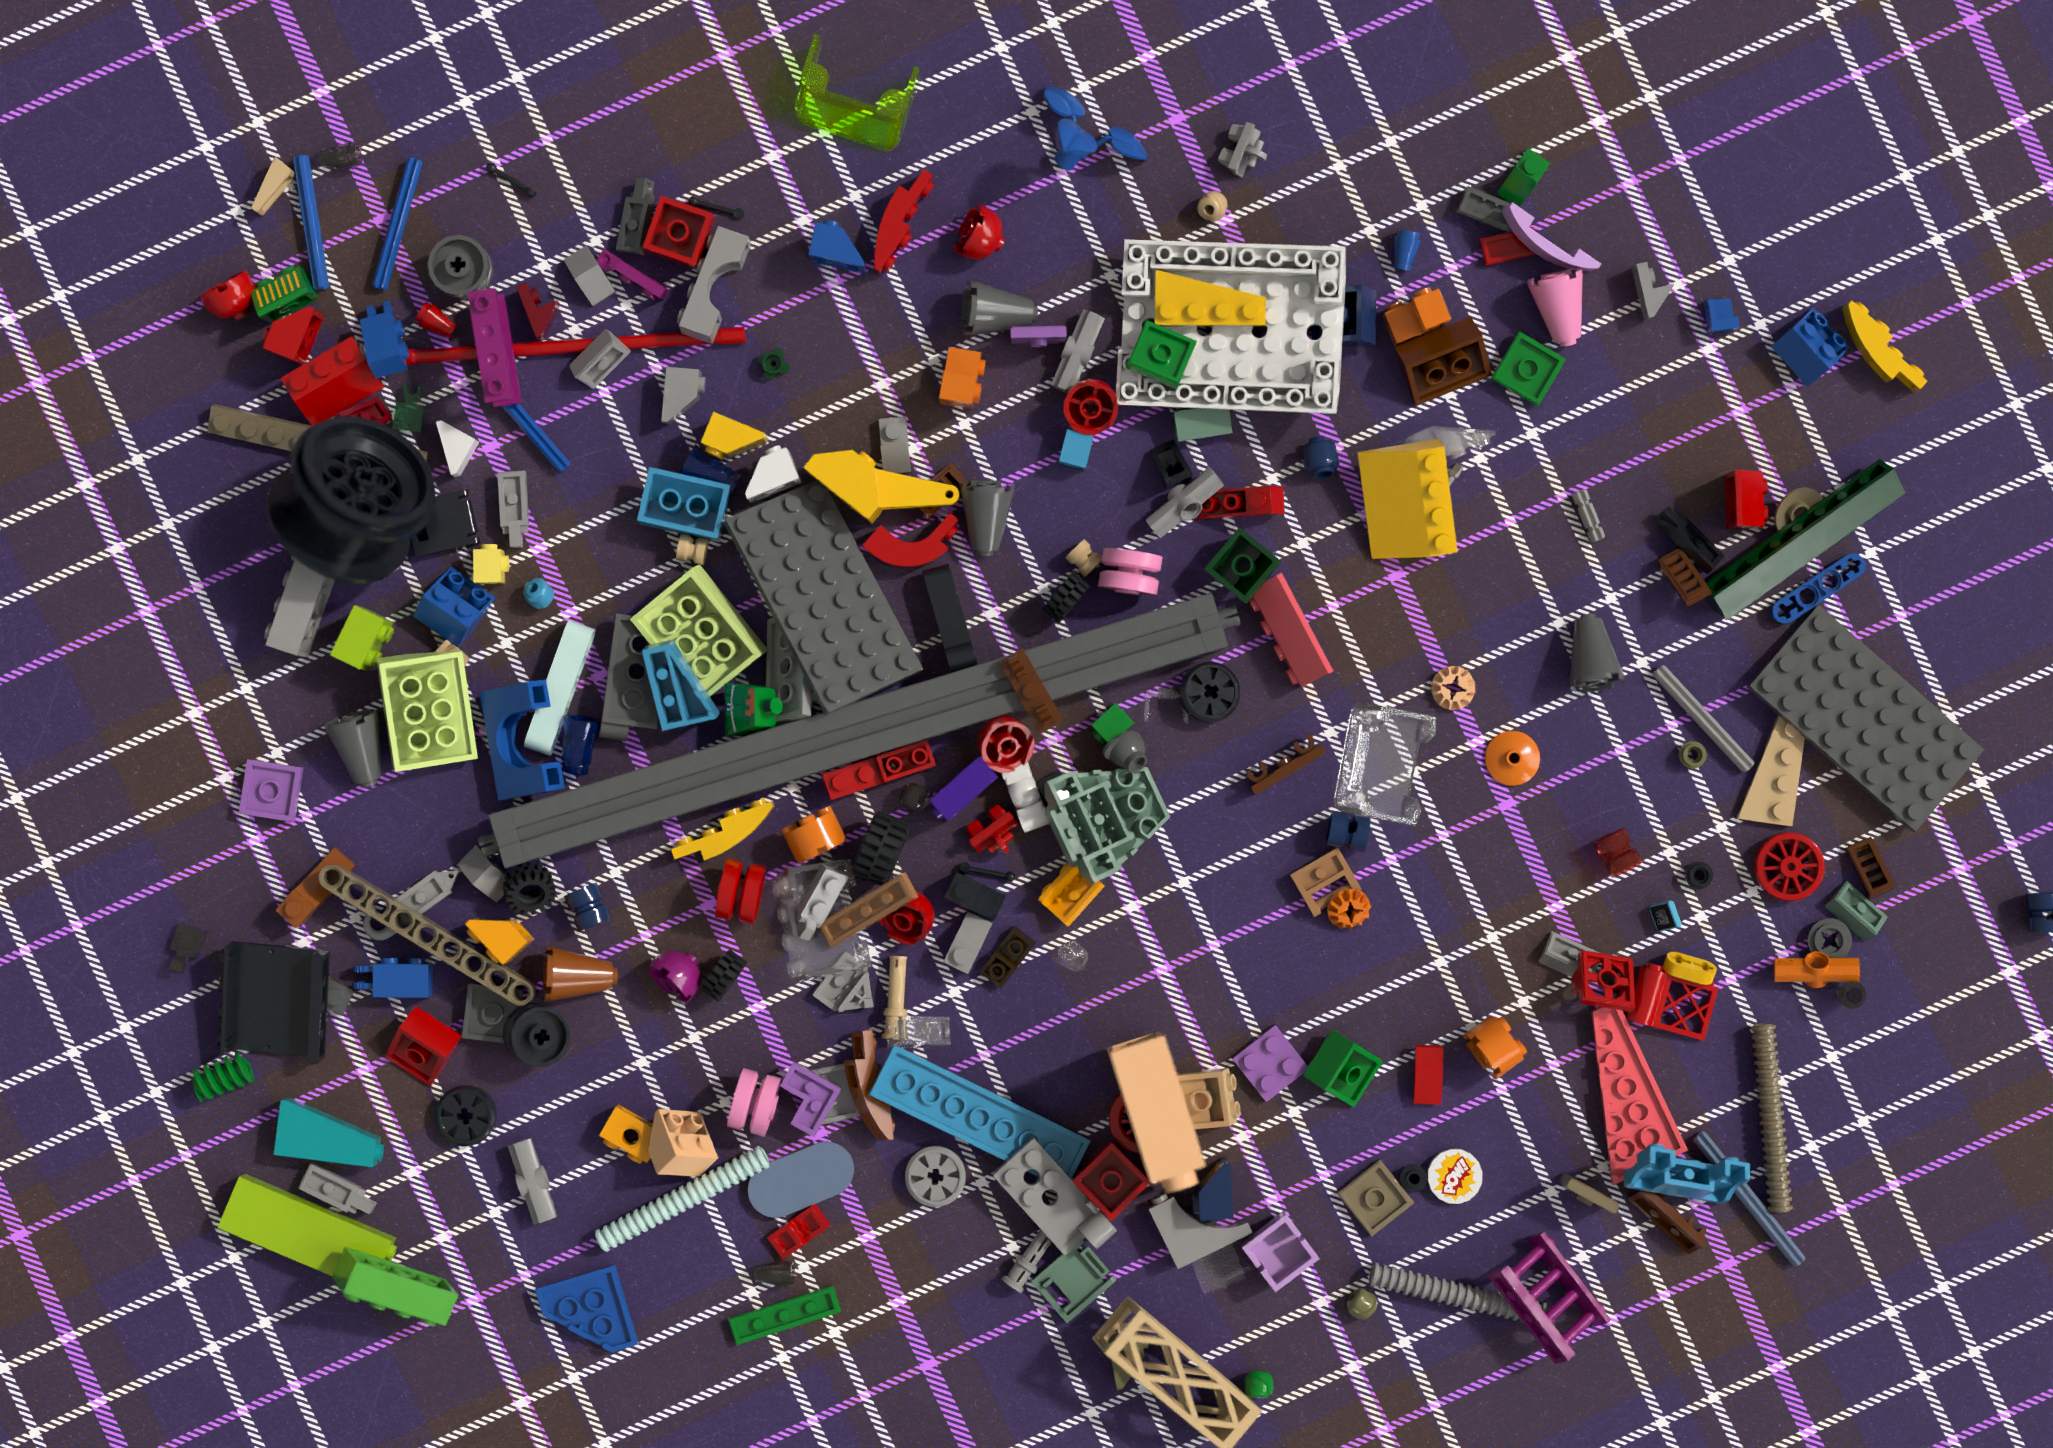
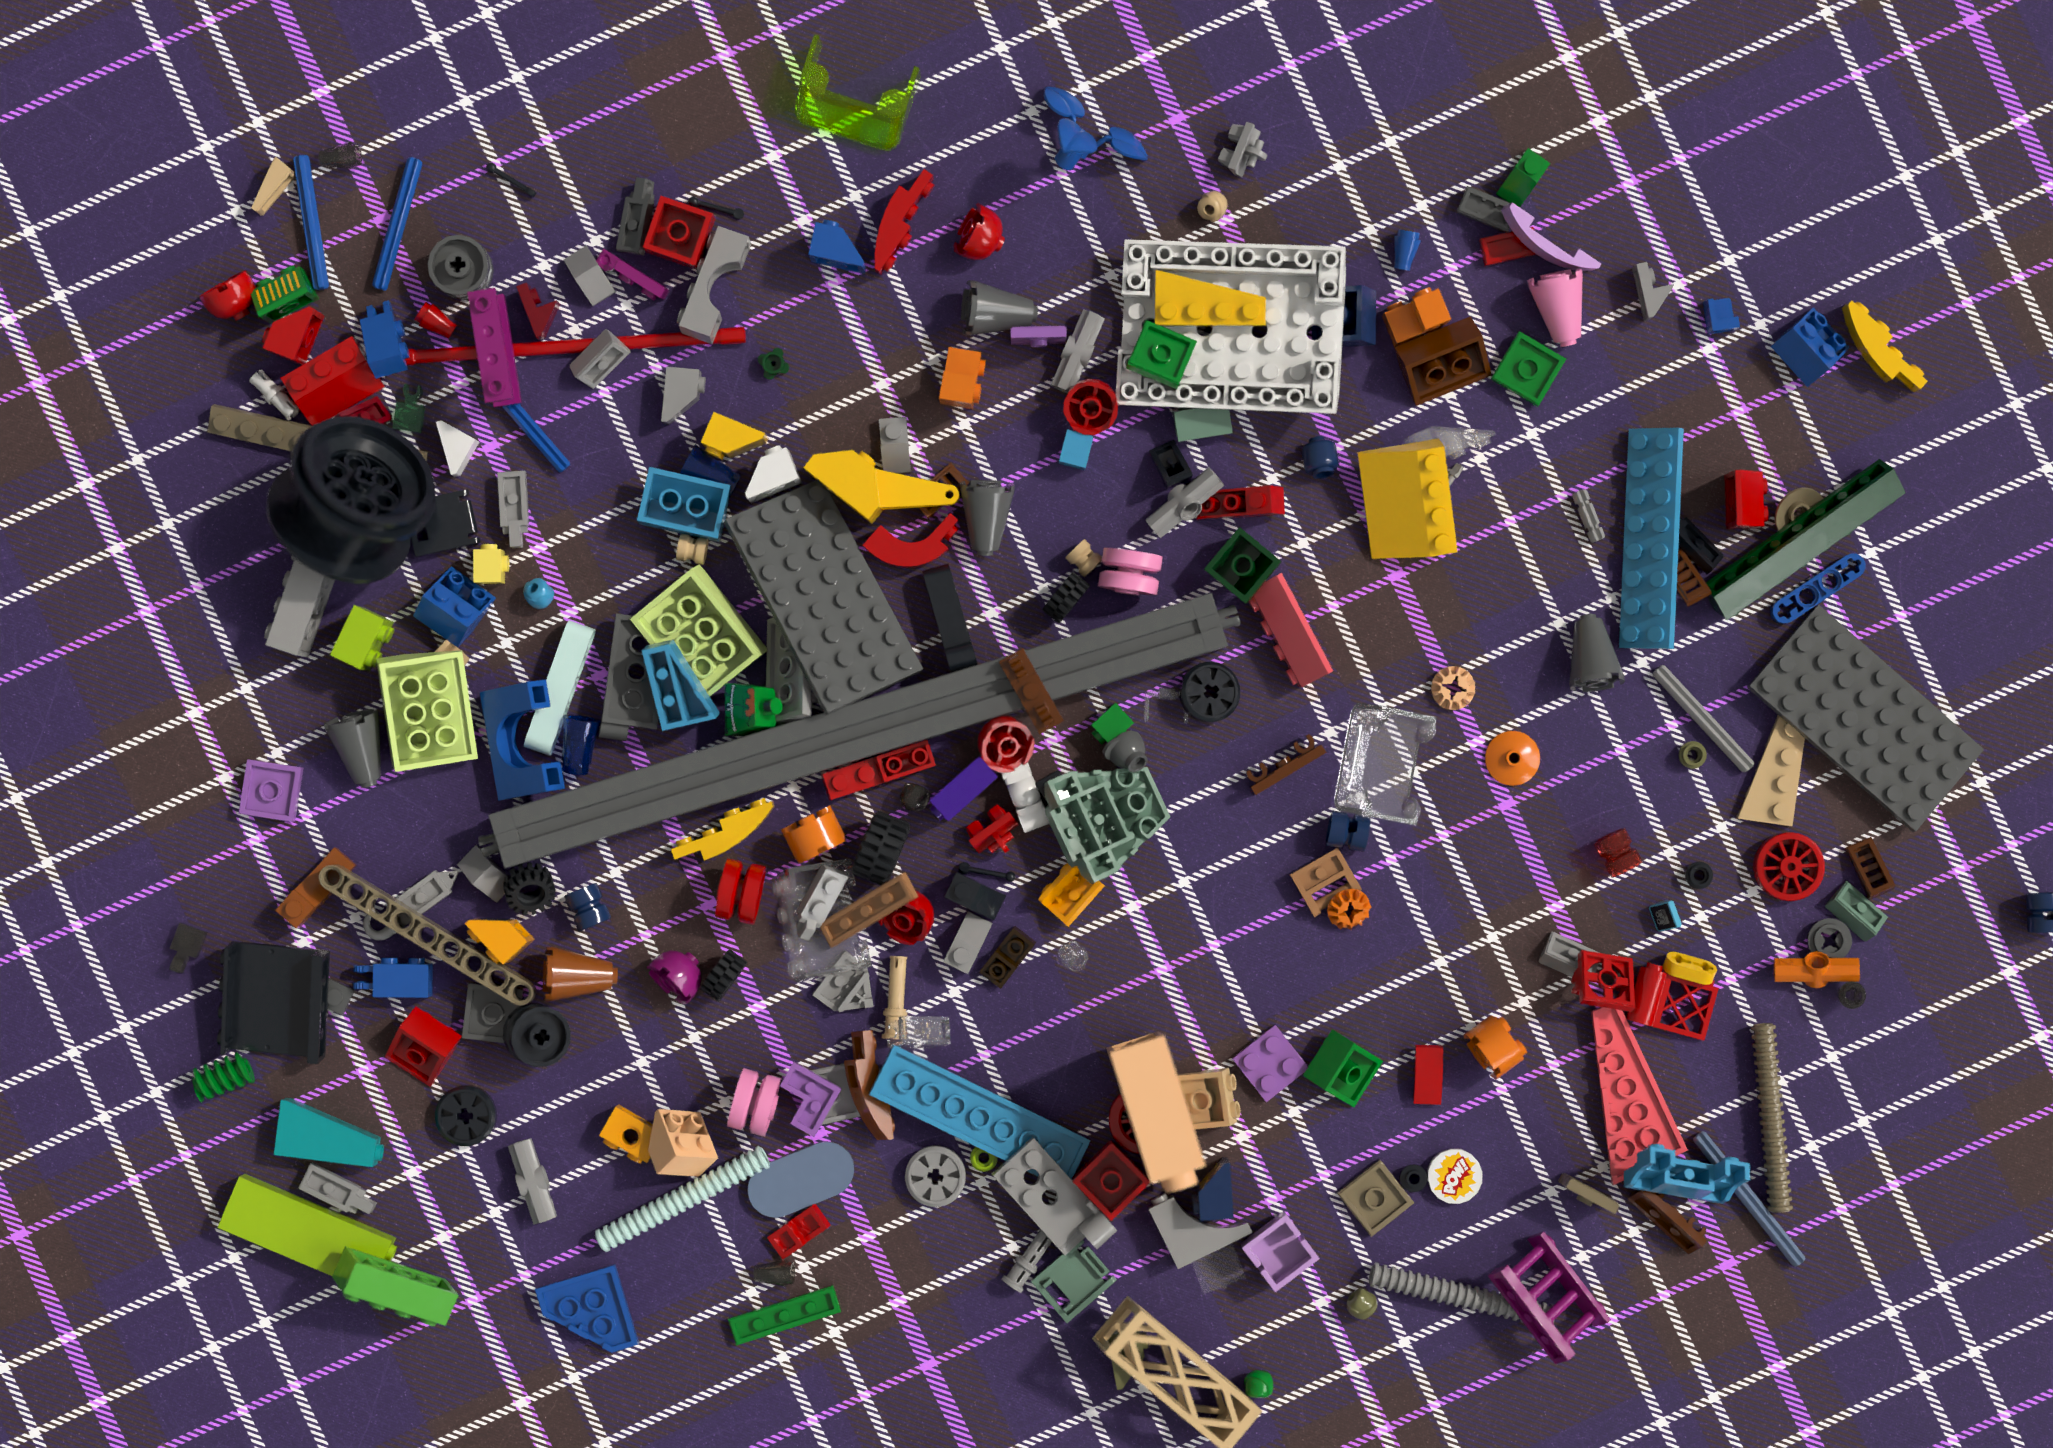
(274, 394): none -> white pin
(982, 1166): none -> lime plate
(1651, 538): none -> dark azure plate

